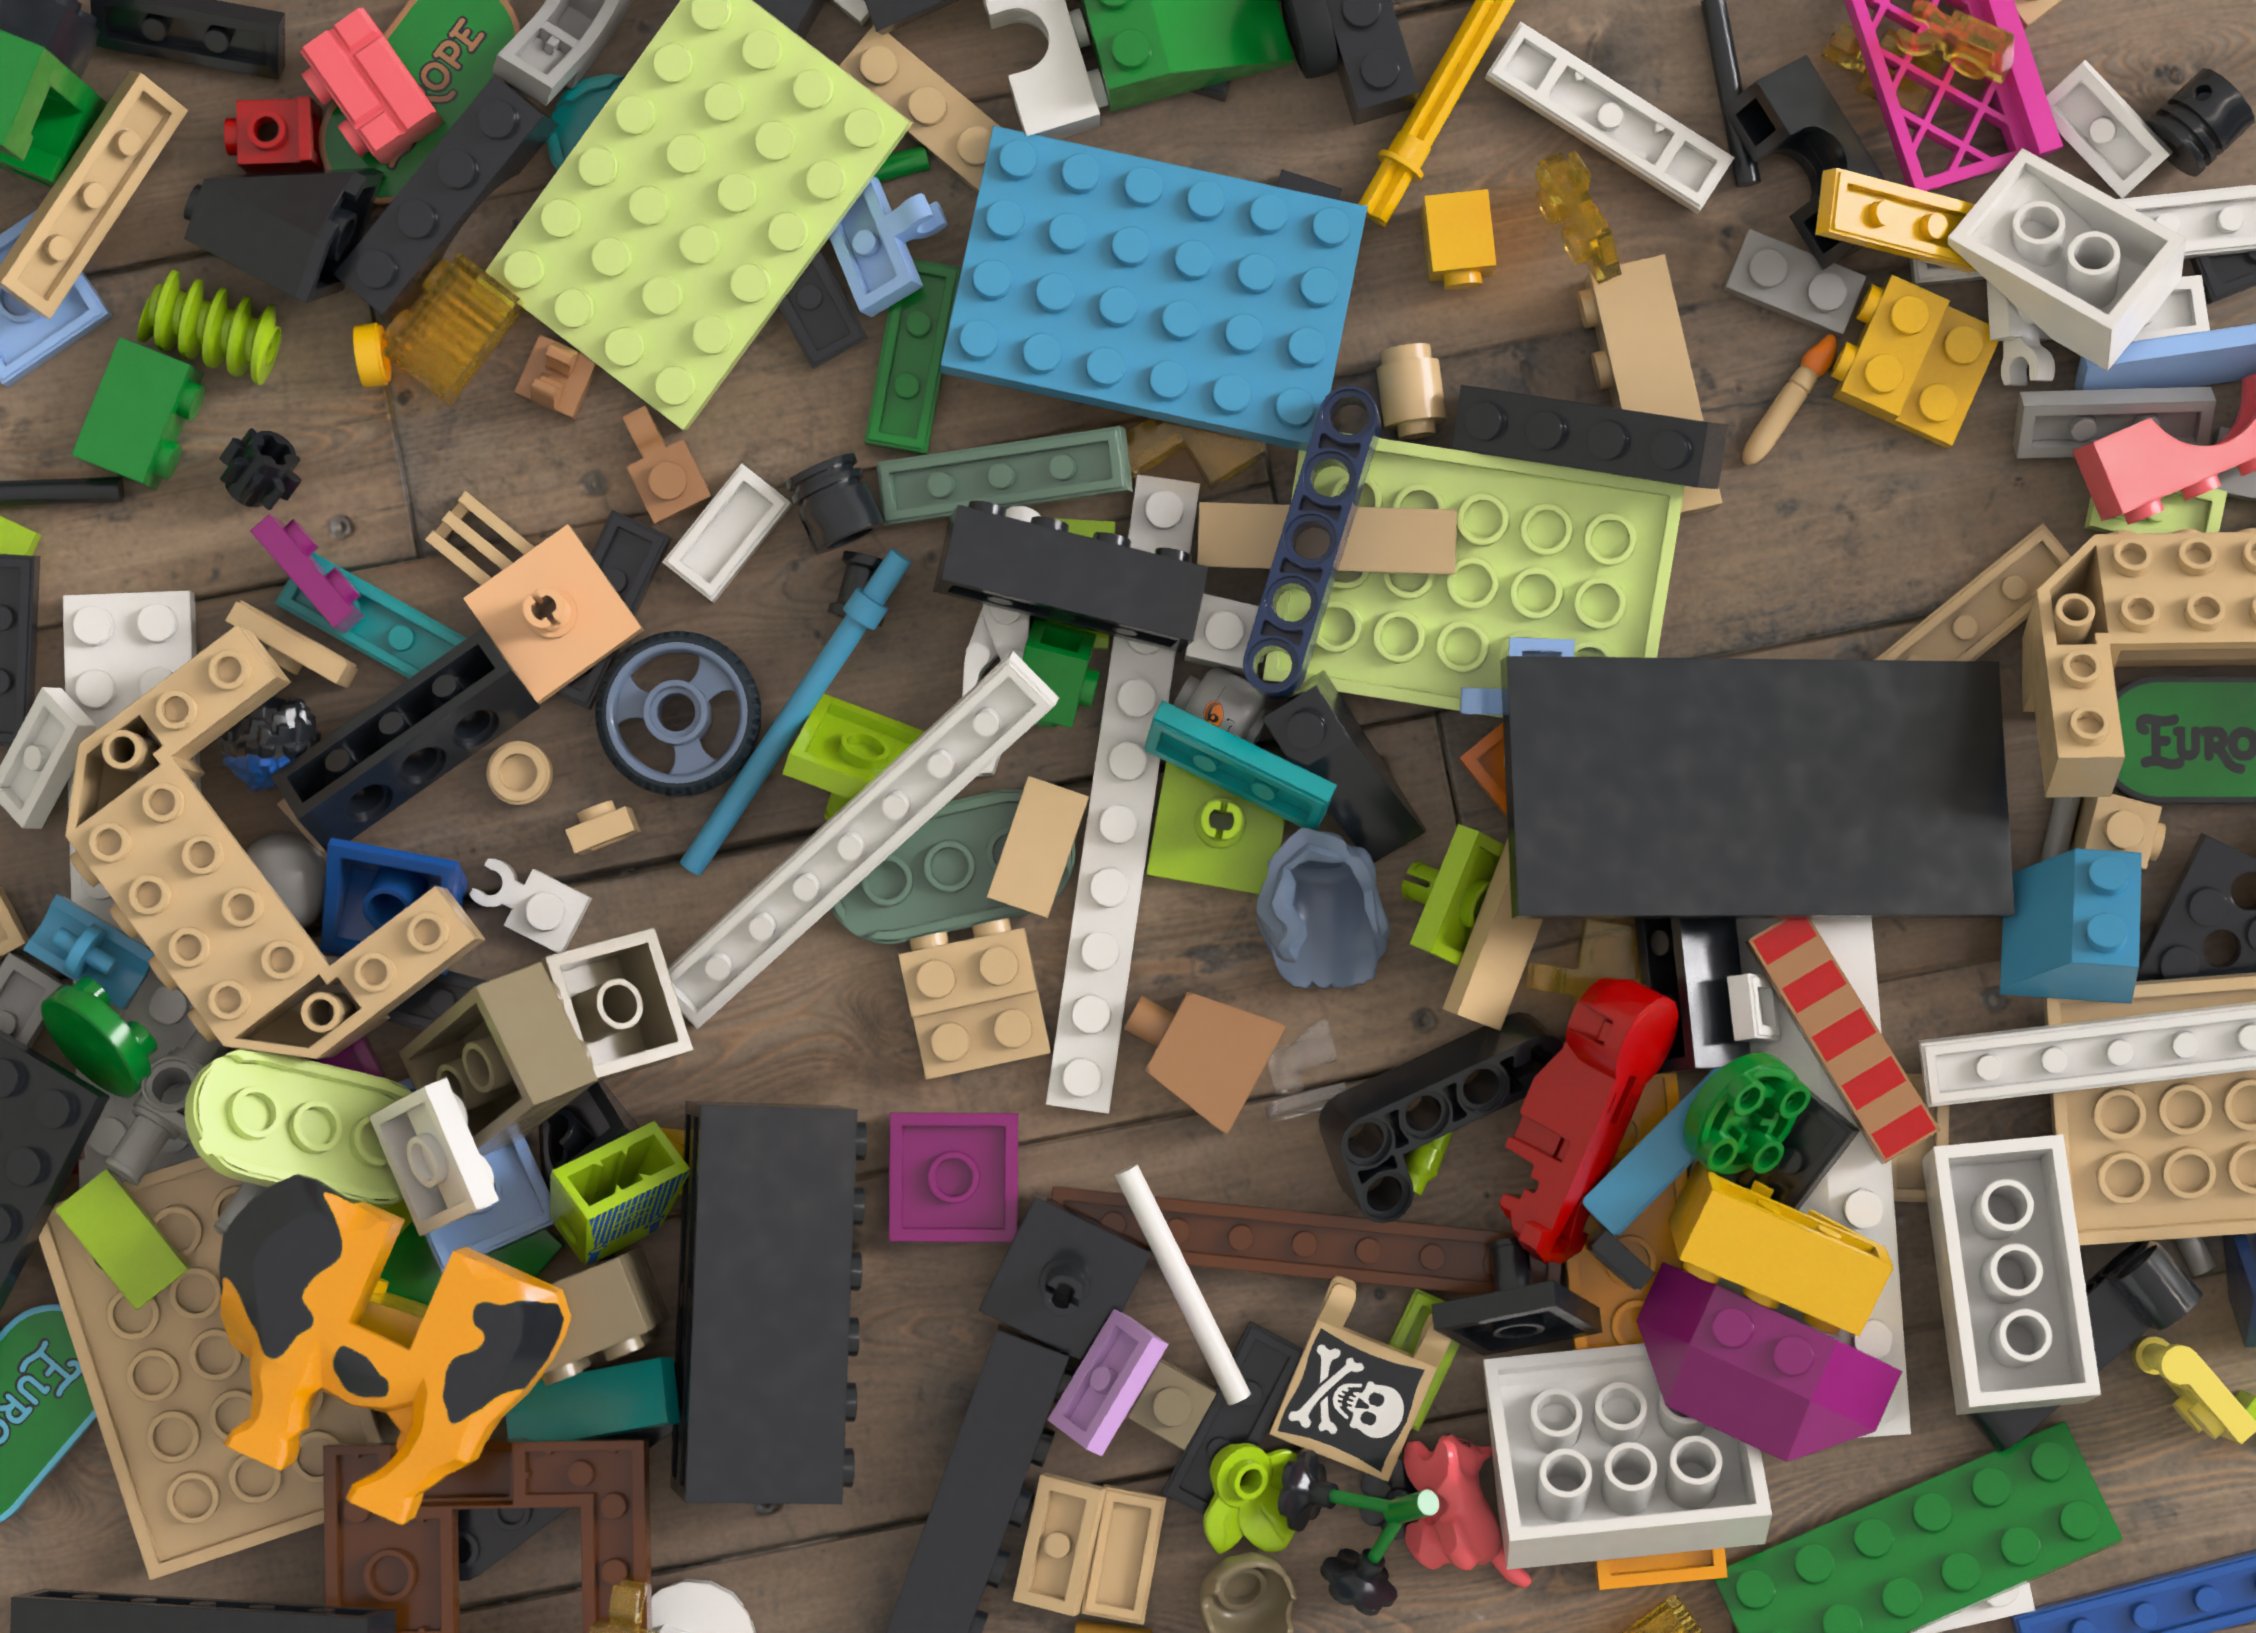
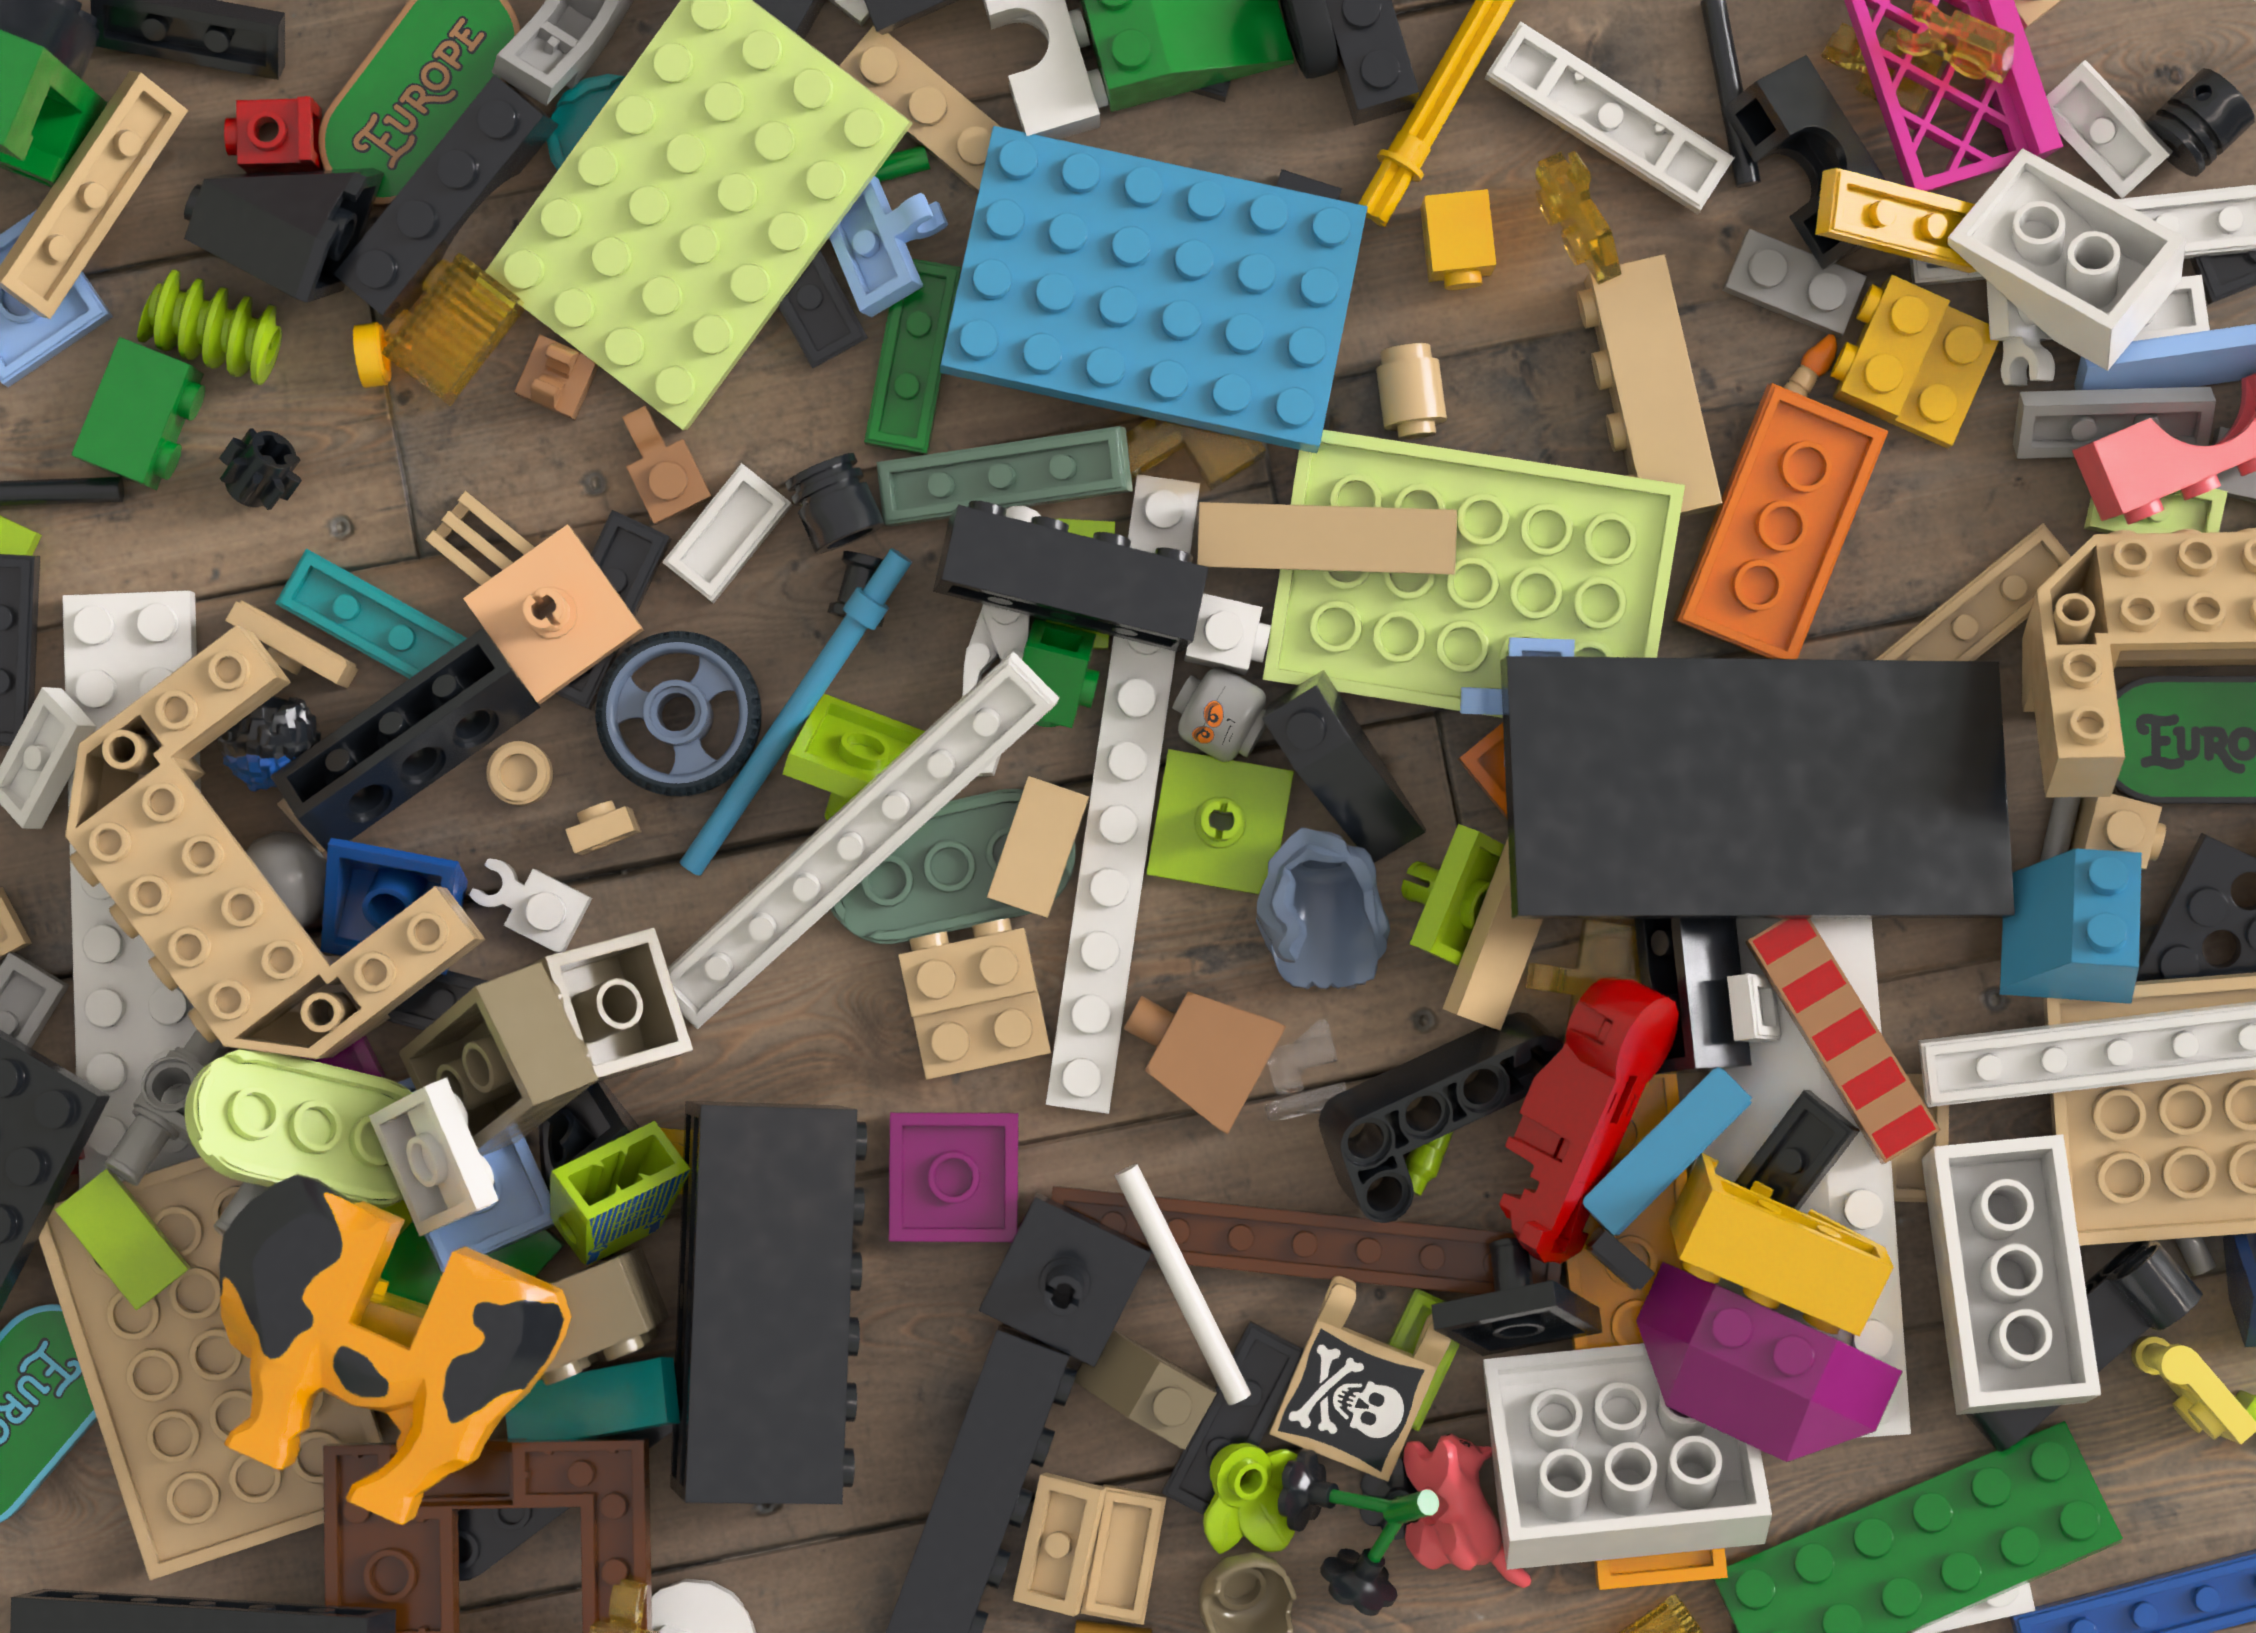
(88, 946): dark azure hips -> none
(97, 1038): green tile -> none
(292, 550): magenta plate -> none
(370, 86): coral brick -> none
(1107, 1382): lavender plate -> none
(1239, 766): teal tile -> none
(1309, 511): dark blue beam -> none
(1590, 437): black brick -> none
(1744, 1115): green tile -> none
(1780, 524): none -> orange tile

